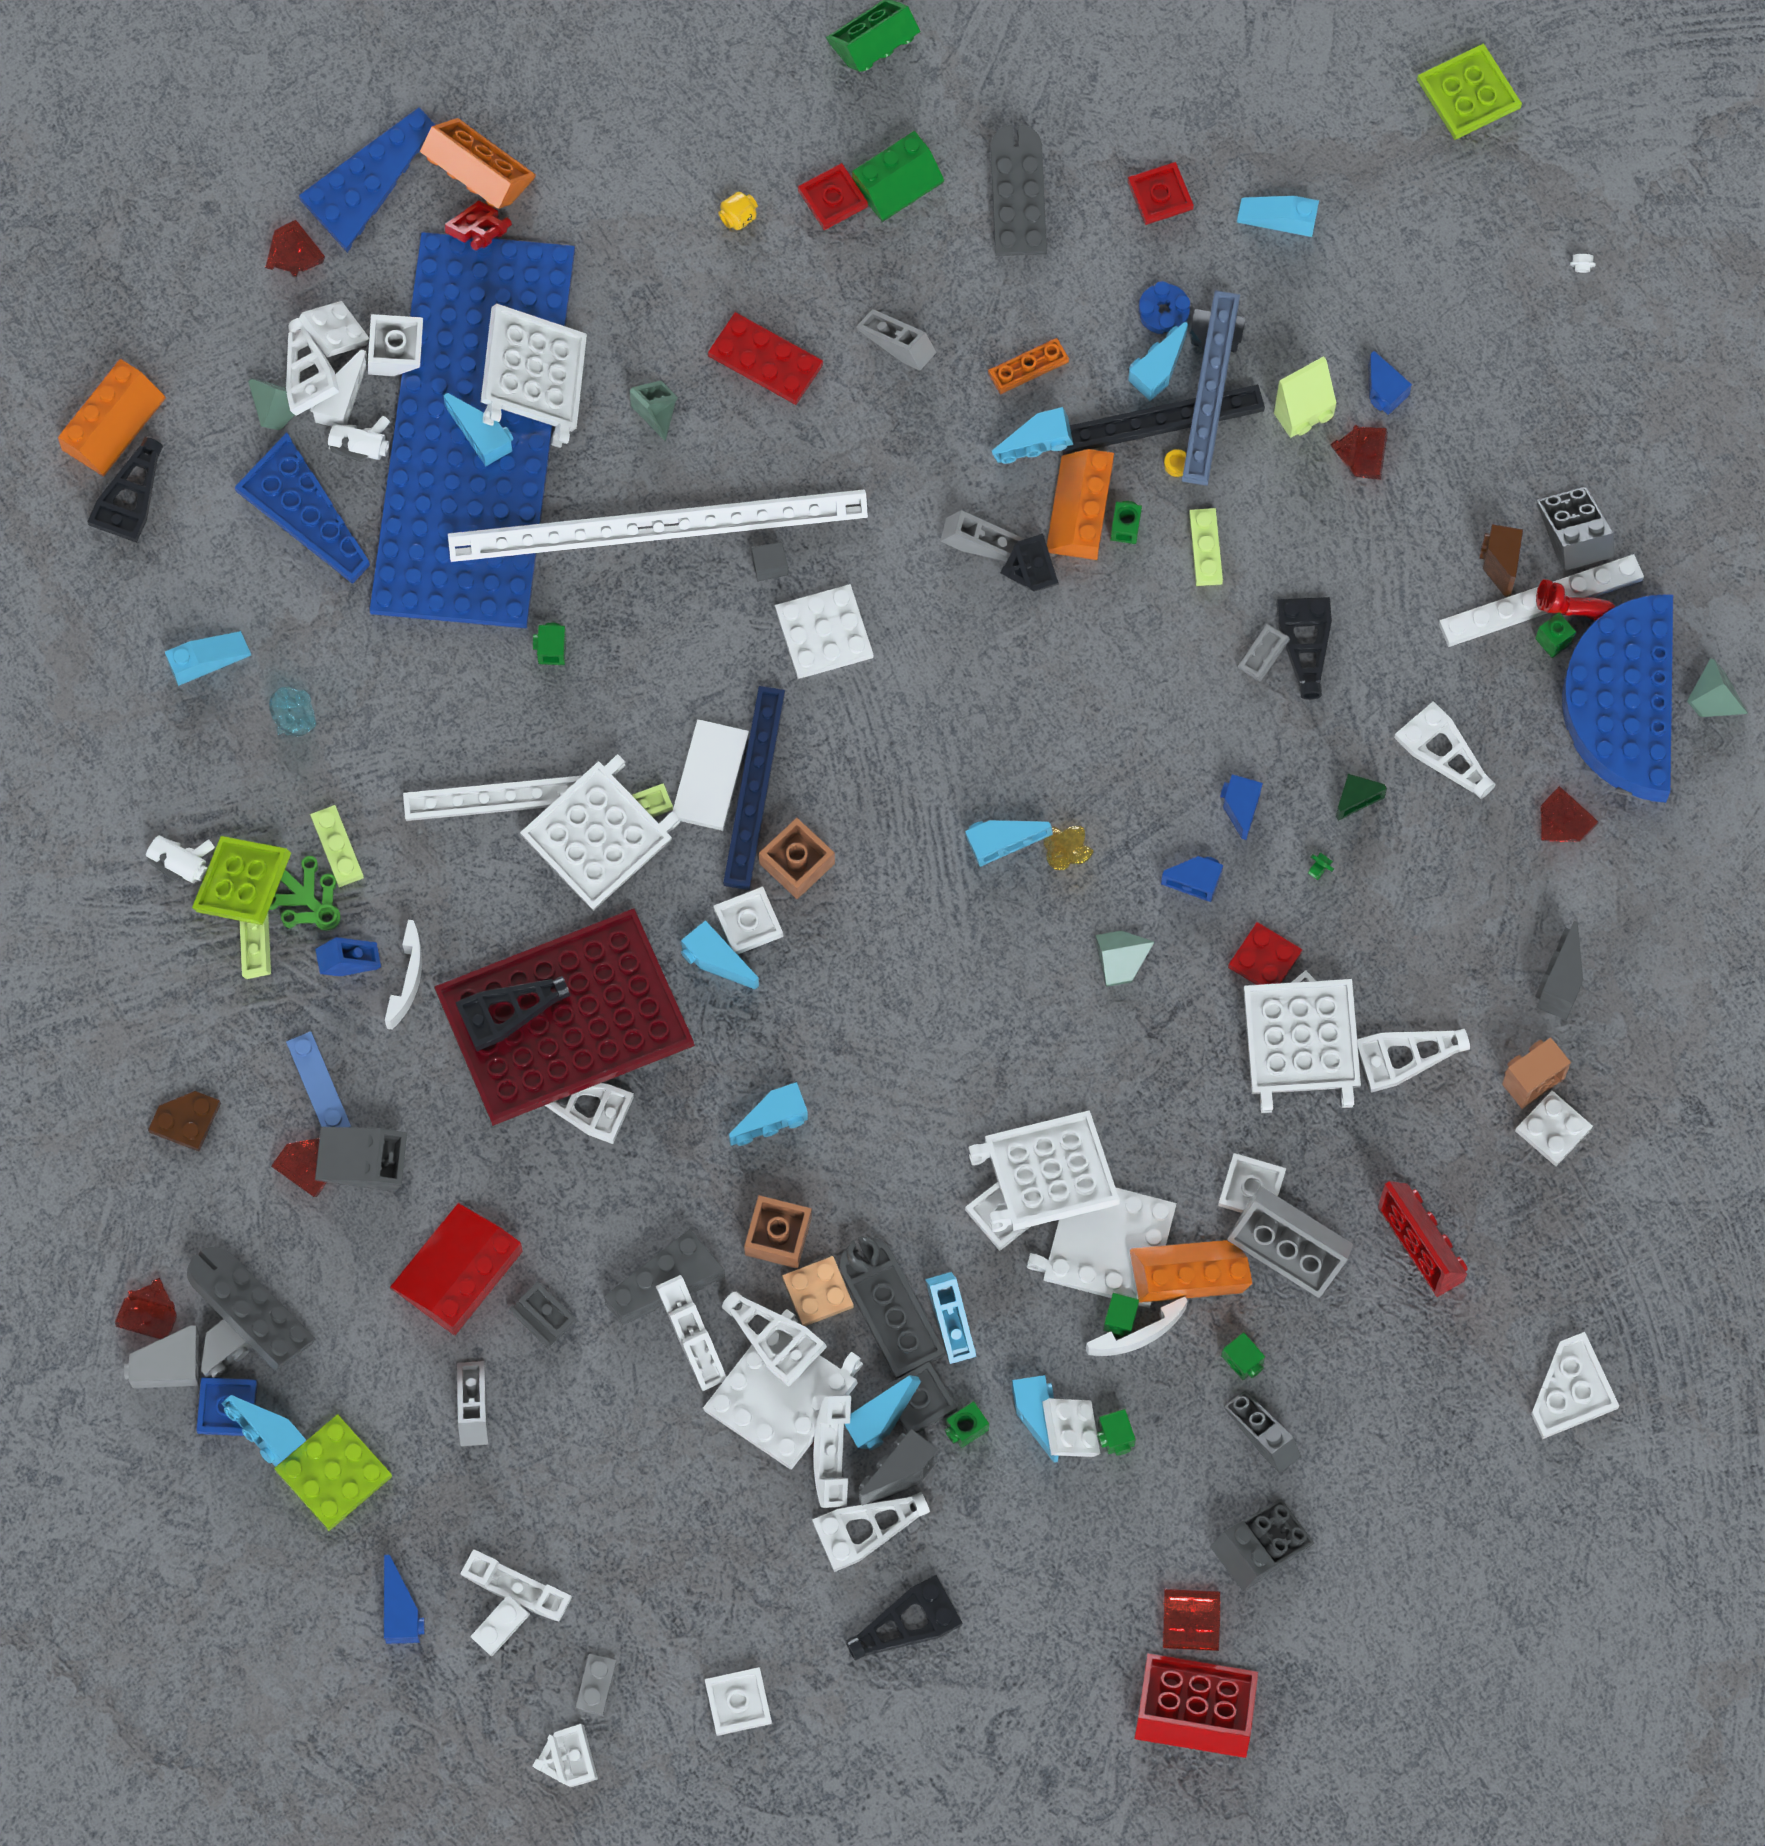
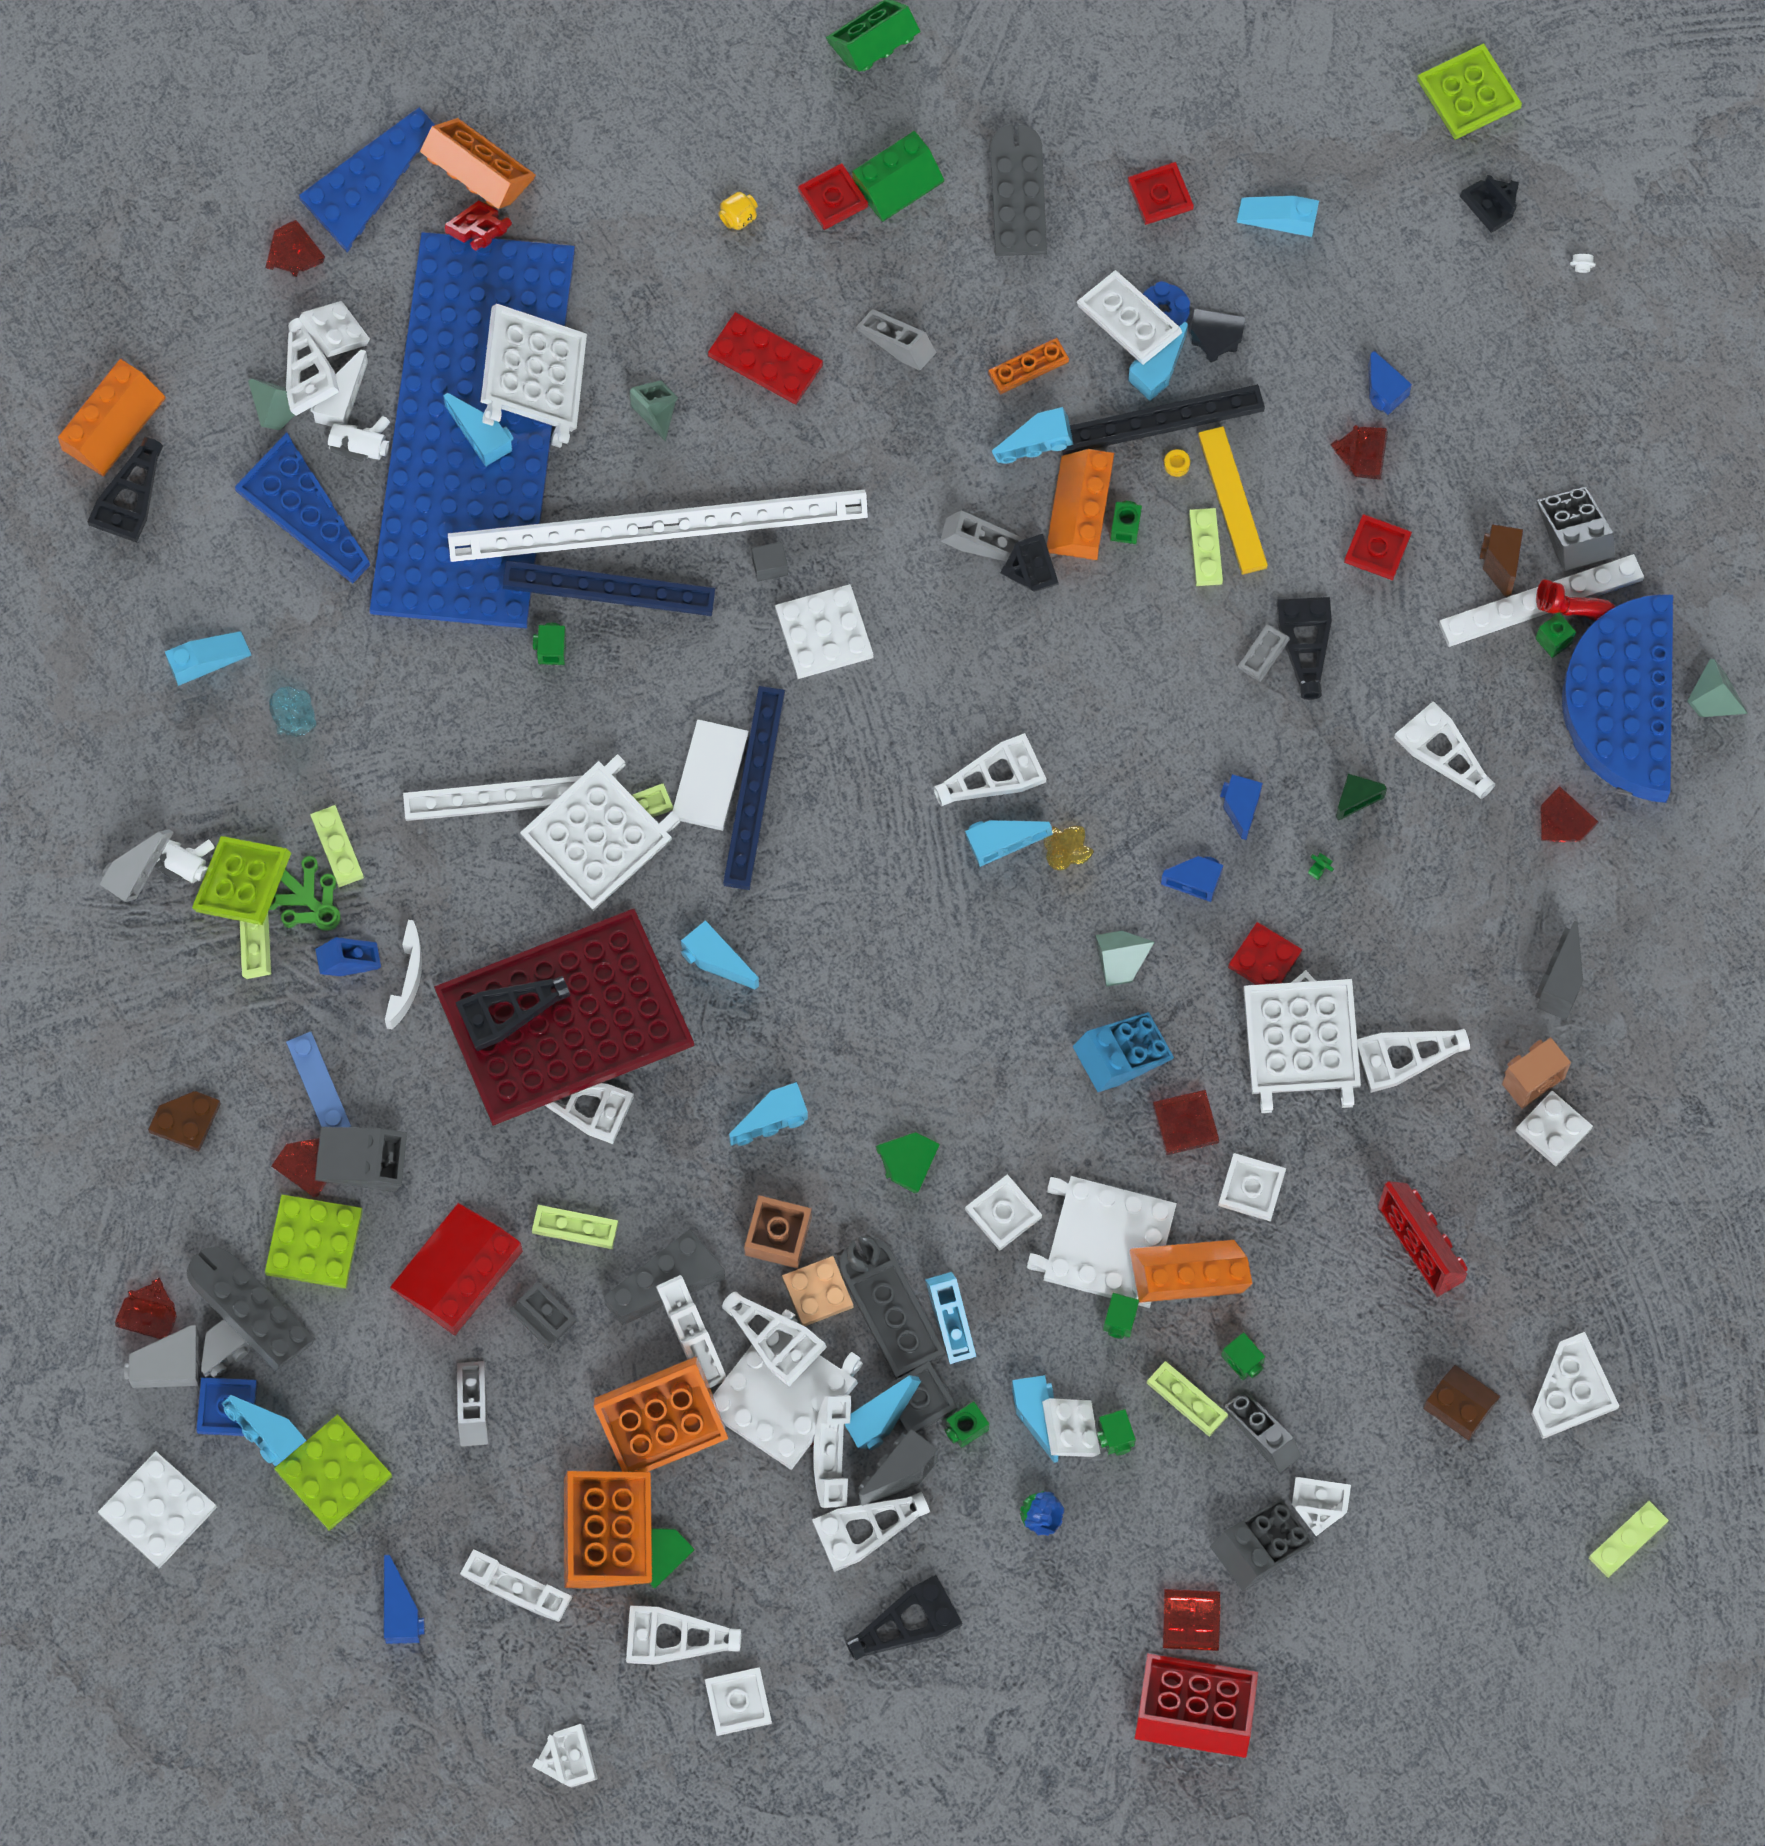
(131, 870): none -> light grey slope
(157, 1509): none -> white plate
(313, 1241): none -> lime plate
(394, 344): white slope -> none
(500, 1625): white plate -> none
(575, 1227): none -> yellowish green plate
(595, 1685): light grey plate -> none
(607, 1529): none -> orange slope
(608, 588): none -> dark blue plate
(643, 1636): none -> white plate
(661, 1417): none -> orange slope
(668, 1552): none -> green slope
(748, 921): white plate -> none
(796, 858): nougat brick -> none
(908, 1159): none -> green slope
(1022, 763): none -> white plate
(1042, 1513): none -> blue piece
(1048, 1171): white plate -> none
(1107, 1344): white slope -> none
(1122, 1051): none -> dark azure slope
(1129, 317): none -> white tile
(1185, 1122): none -> clear red plate
(1187, 1398): none -> yellowish green plate
(1211, 388): sand blue tile -> none
(1232, 500): none -> yellow tile
(1290, 1242): light grey slope -> none
(1305, 398): yellowish green slope -> none
(1320, 1502): none -> white slope
(1377, 547): none -> red plate
(1461, 1402): none -> reddish brown slope
(1492, 201): none -> black slope
(1628, 1539): none -> yellowish green plate

